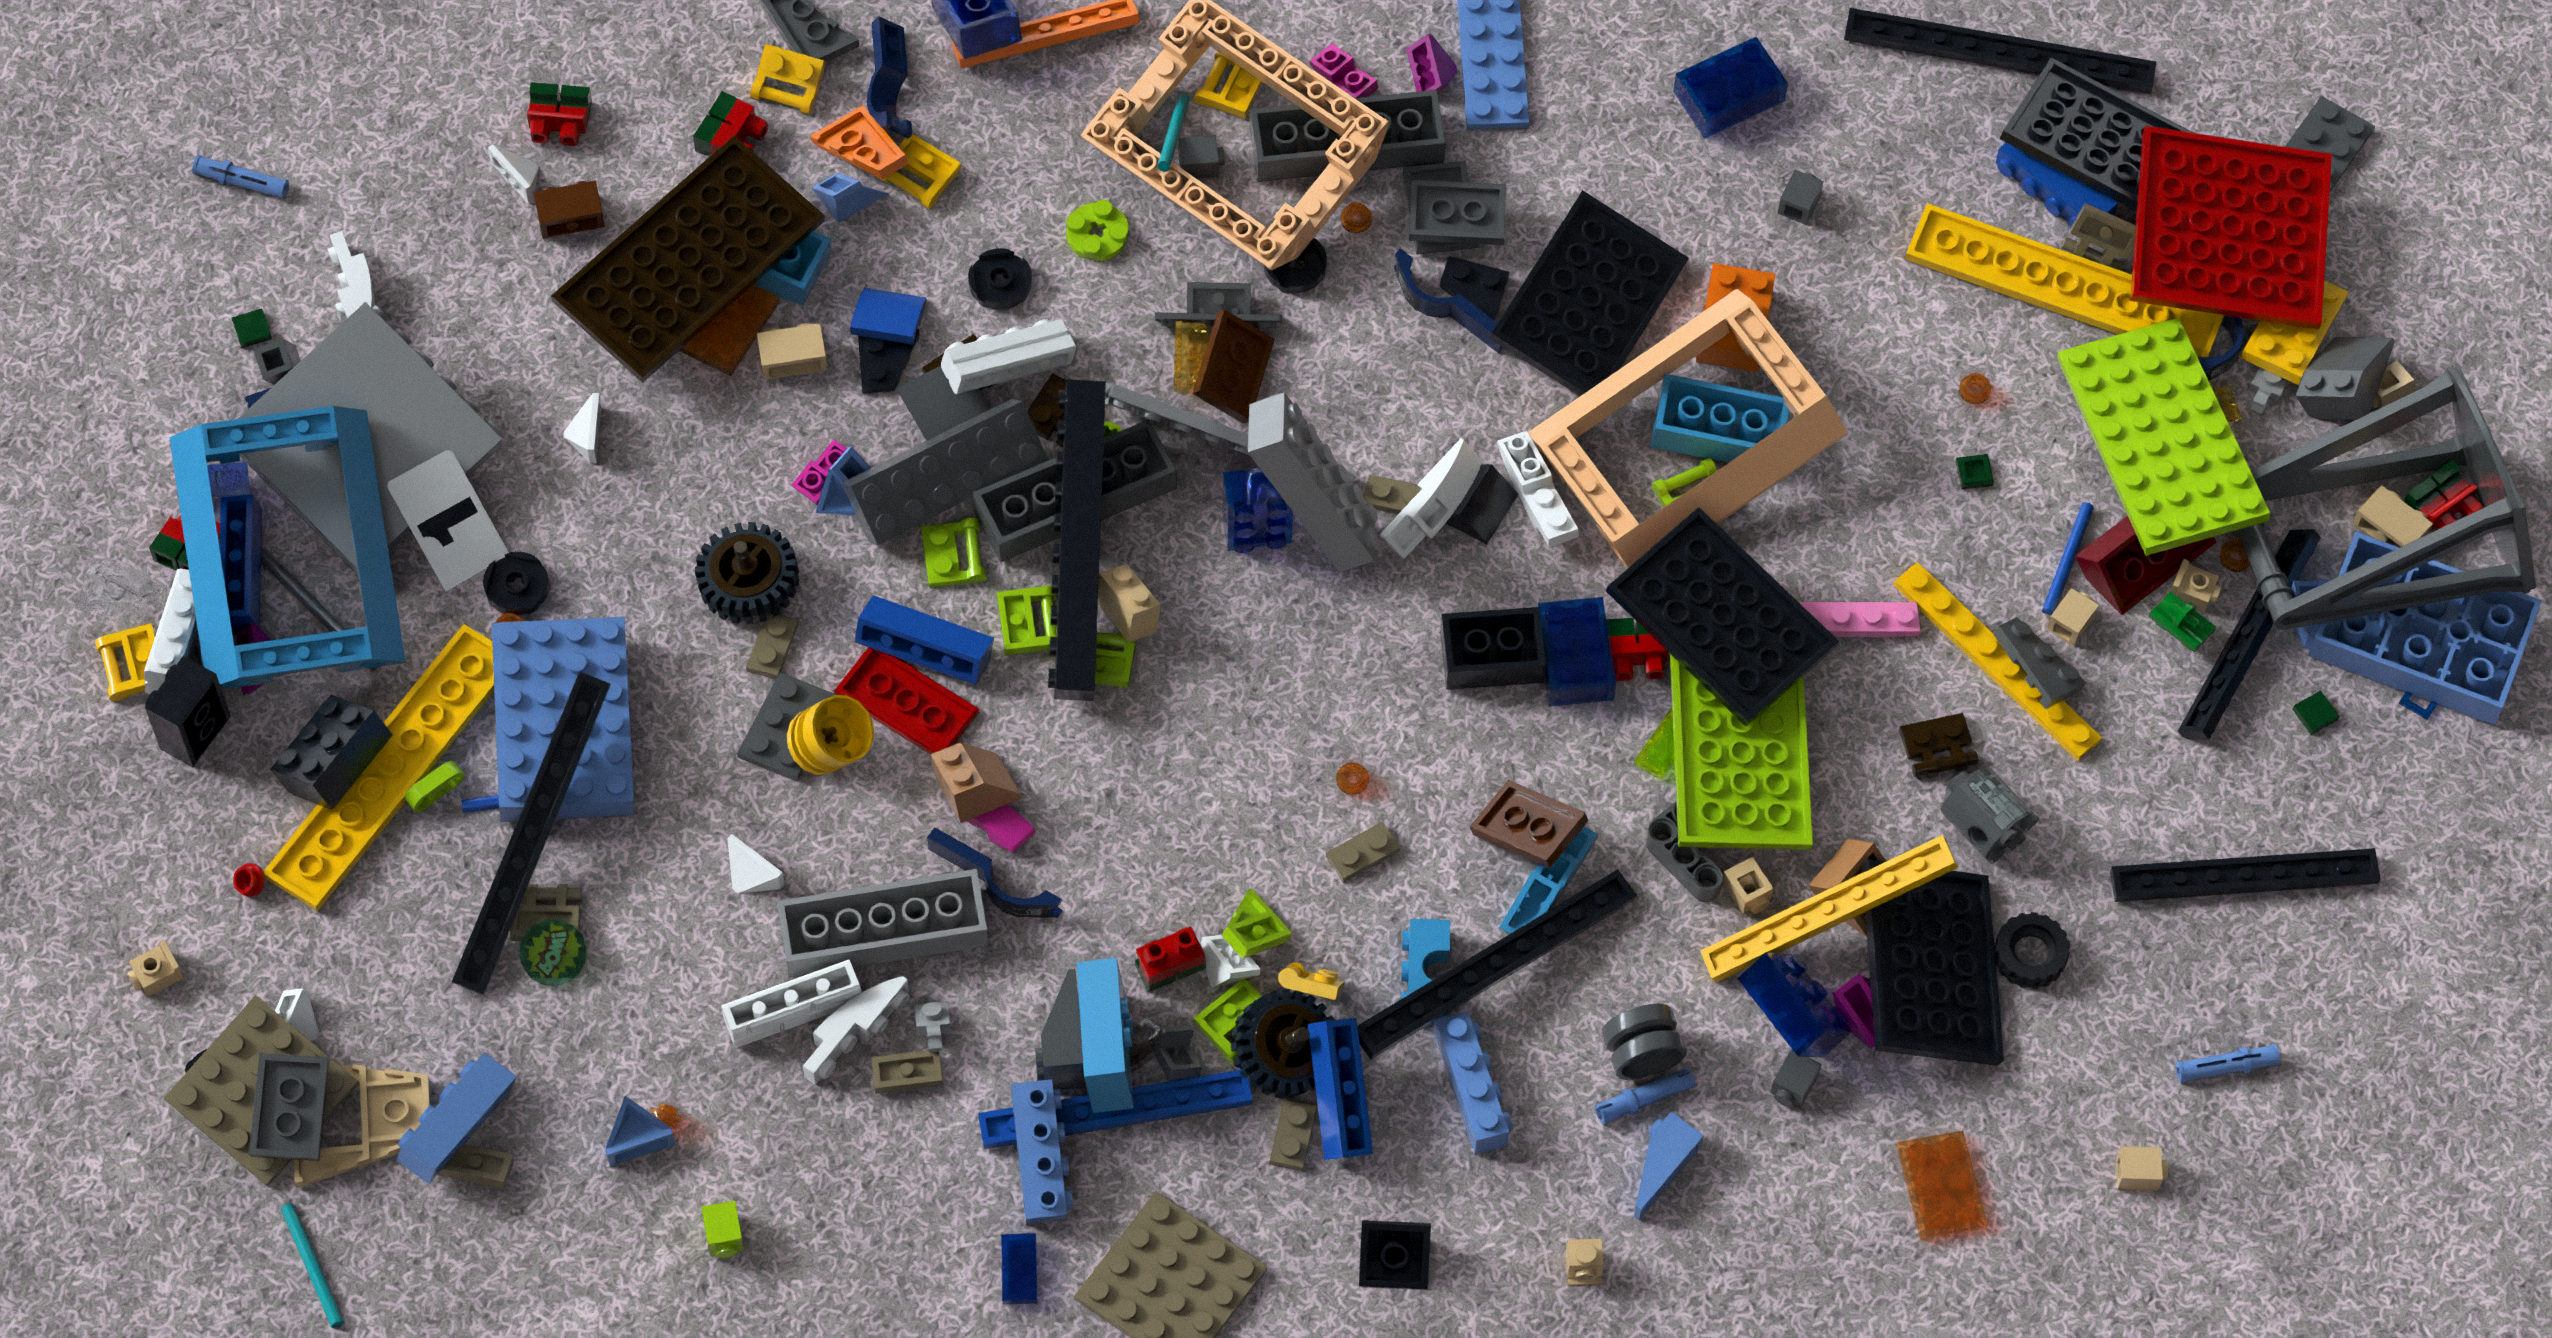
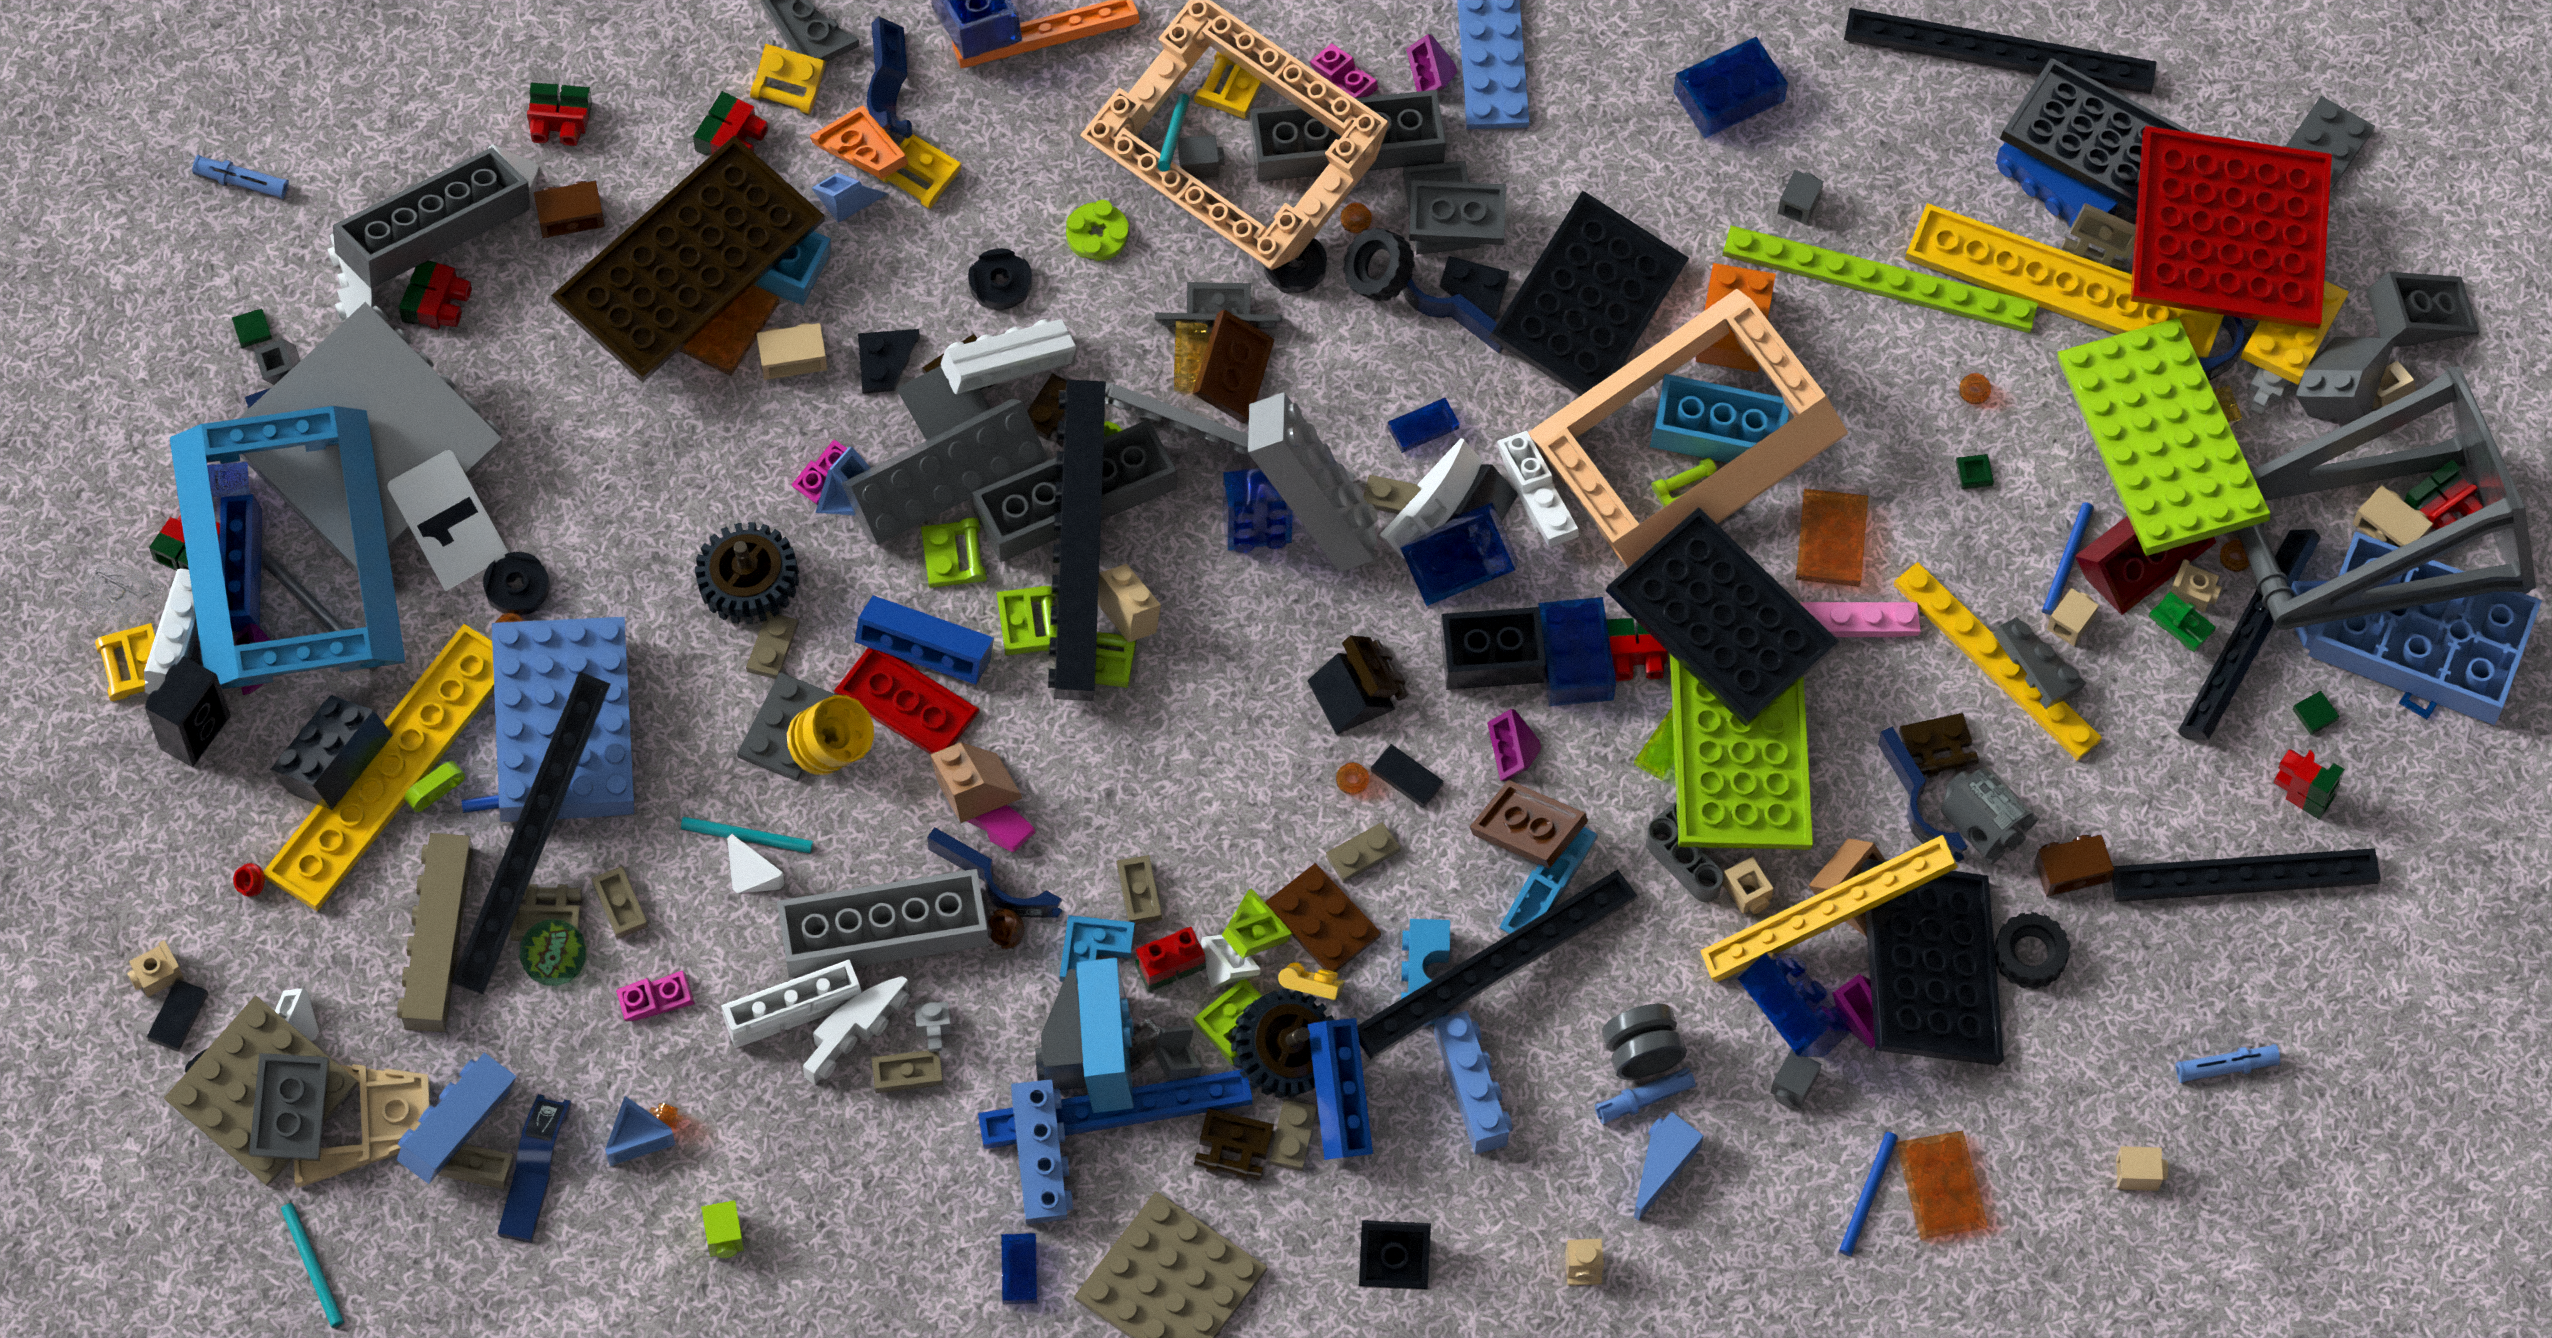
(177, 1015): none -> black tile
(430, 295): none -> red hips
(431, 217): none -> dark grey brick
(436, 932): none -> dark tan brick
(532, 1169): none -> dark blue piece
(585, 429): white slope -> none
(619, 902): none -> dark tan plate
(656, 997): none -> dark pink slope
(747, 835): none -> teal bar
(887, 315): blue slope -> none
(1006, 928): none -> reddish brown plate
(1093, 937): none -> dark azure plate
(1139, 890): none -> dark tan plate
(1236, 1135): none -> dark brown plate
(1323, 919): none -> reddish brown plate
(1343, 697): none -> black slope
(1374, 667): none -> dark brown plate
(1397, 273): none -> black tyre
(1407, 776): none -> black tile
(1423, 425): none -> clear blue plate
(1460, 554): none -> clear blue slope
(1513, 744): none -> magenta slope
(1831, 537): none -> clear orange plate
(1868, 1194): none -> blue bar
(1880, 279): none -> lime plate
(1914, 784): none -> dark blue piece
(2073, 864): none -> reddish brown brick
(2308, 783): none -> hips
(2421, 308): none -> dark grey slope

